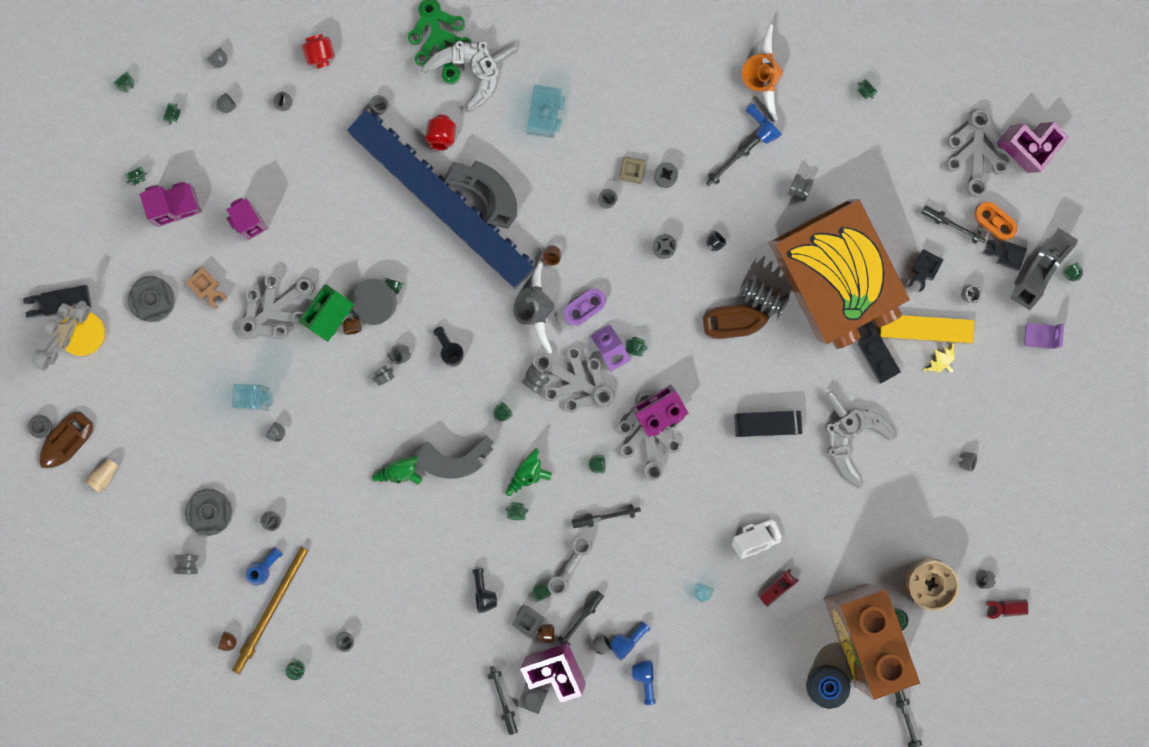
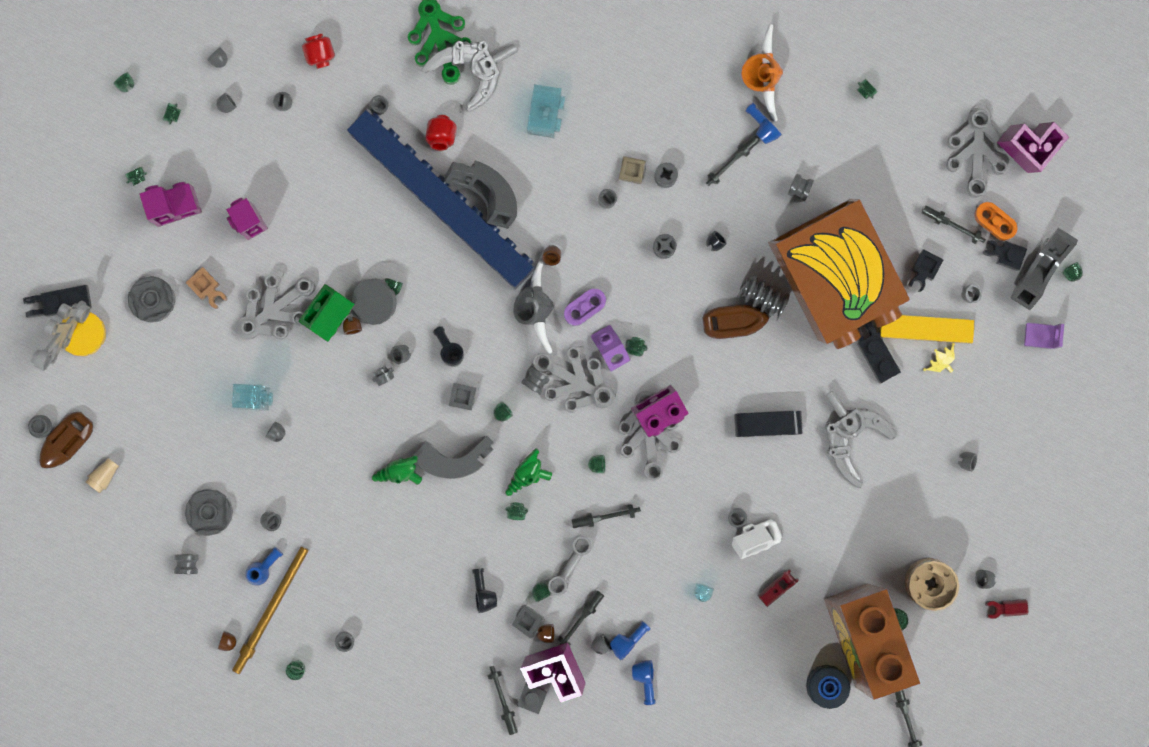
(462, 396): none -> dark grey plate
(735, 521): none -> dark grey hinge

